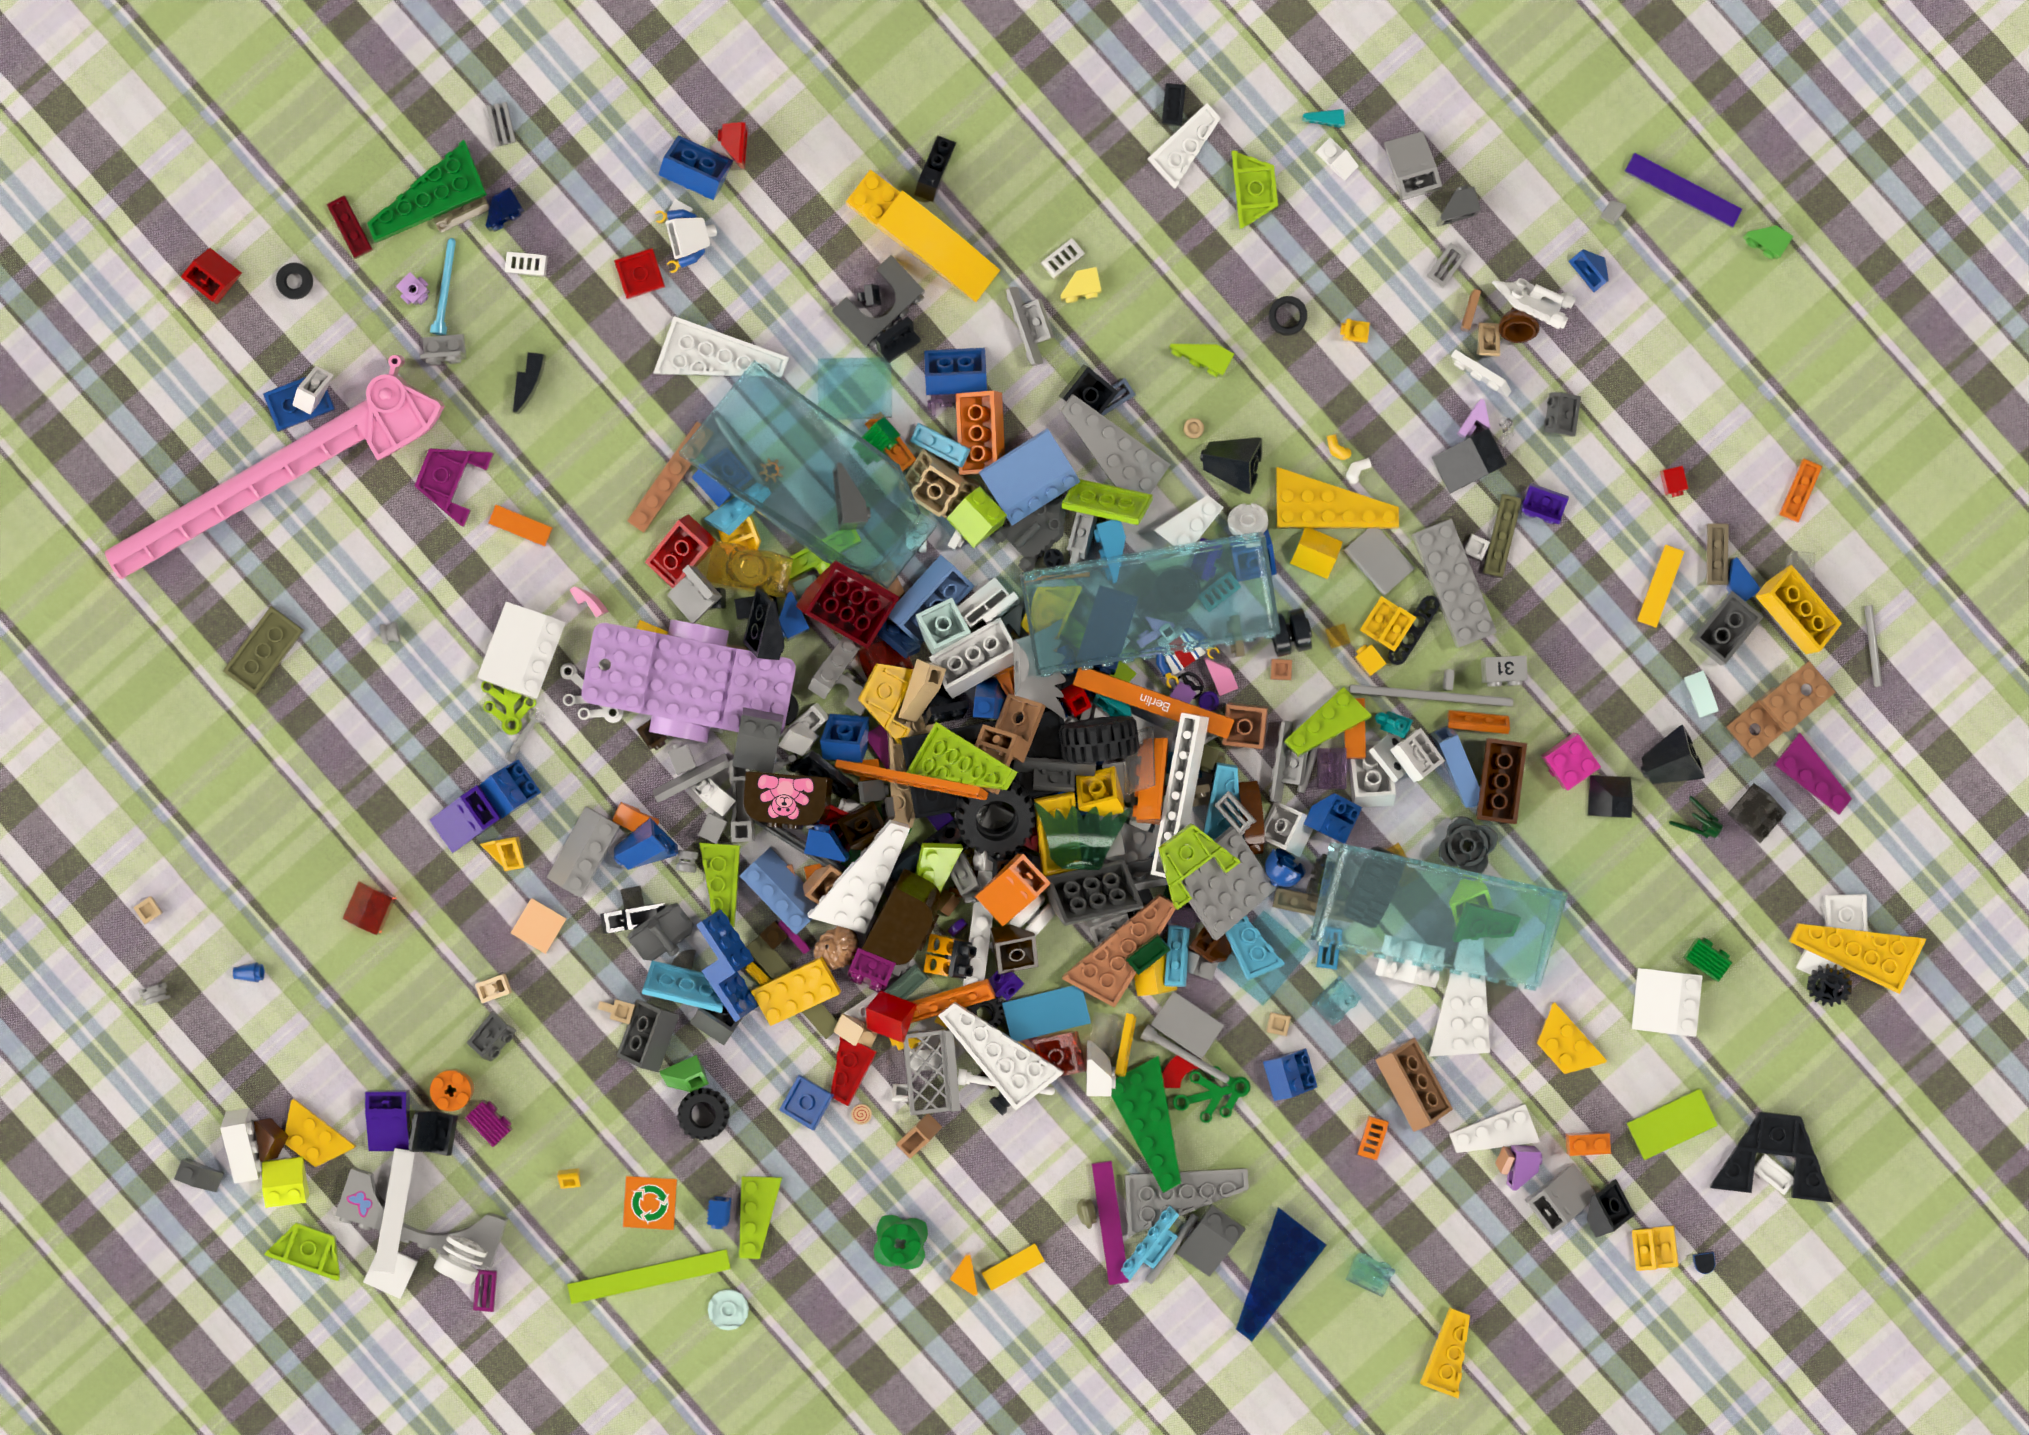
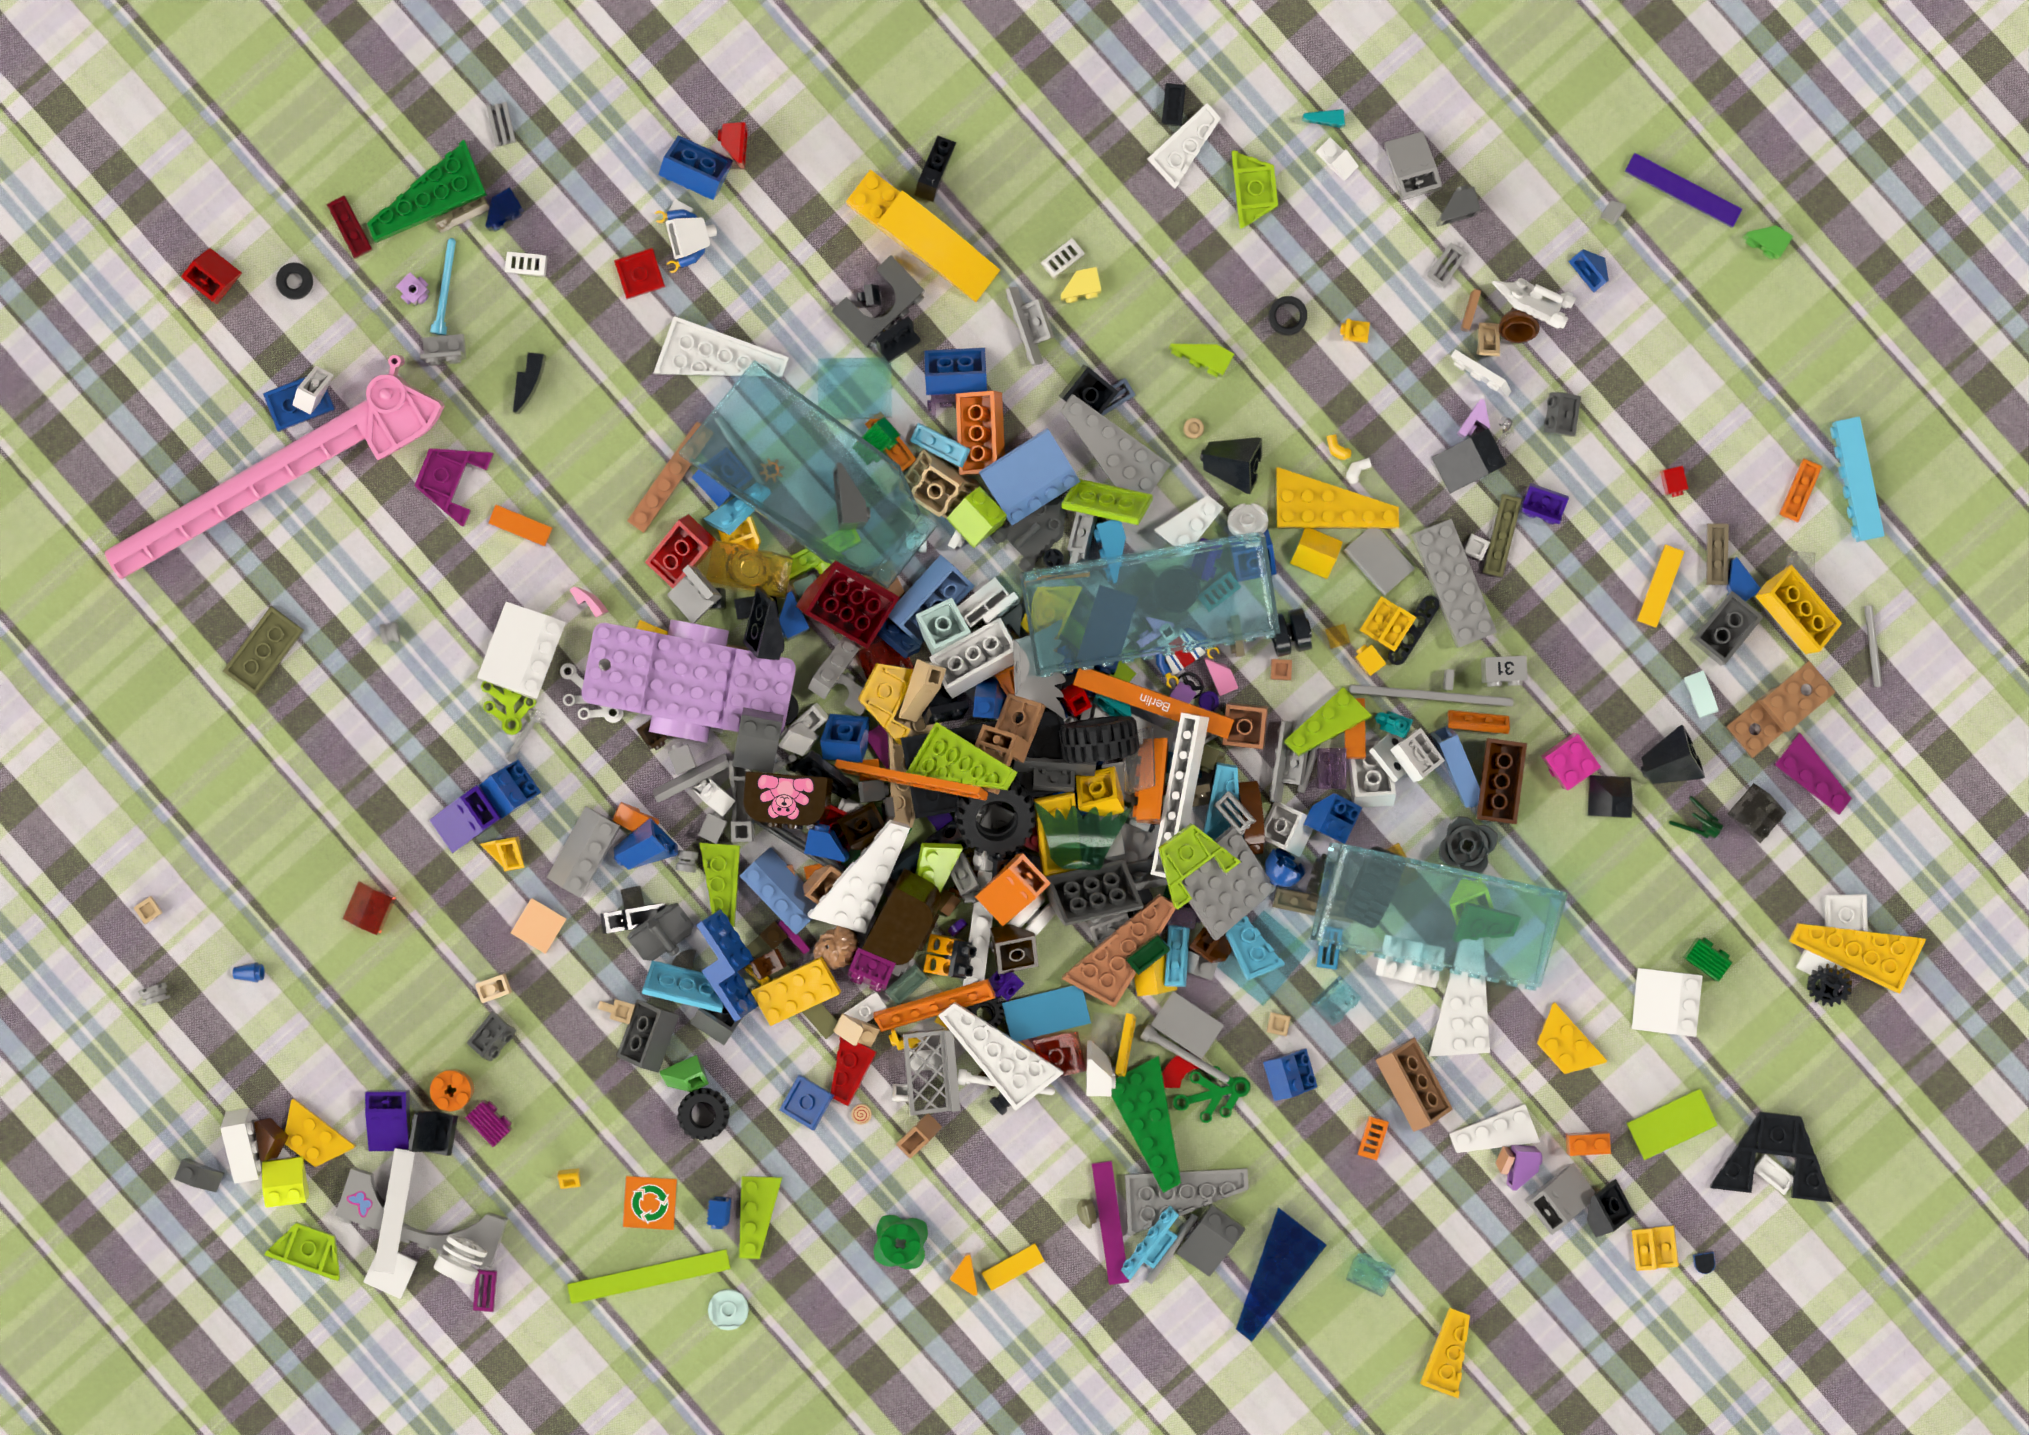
(768, 964): none -> reddish brown bracket
(890, 1016): red slope -> none
(1857, 478): none -> medium azure brick

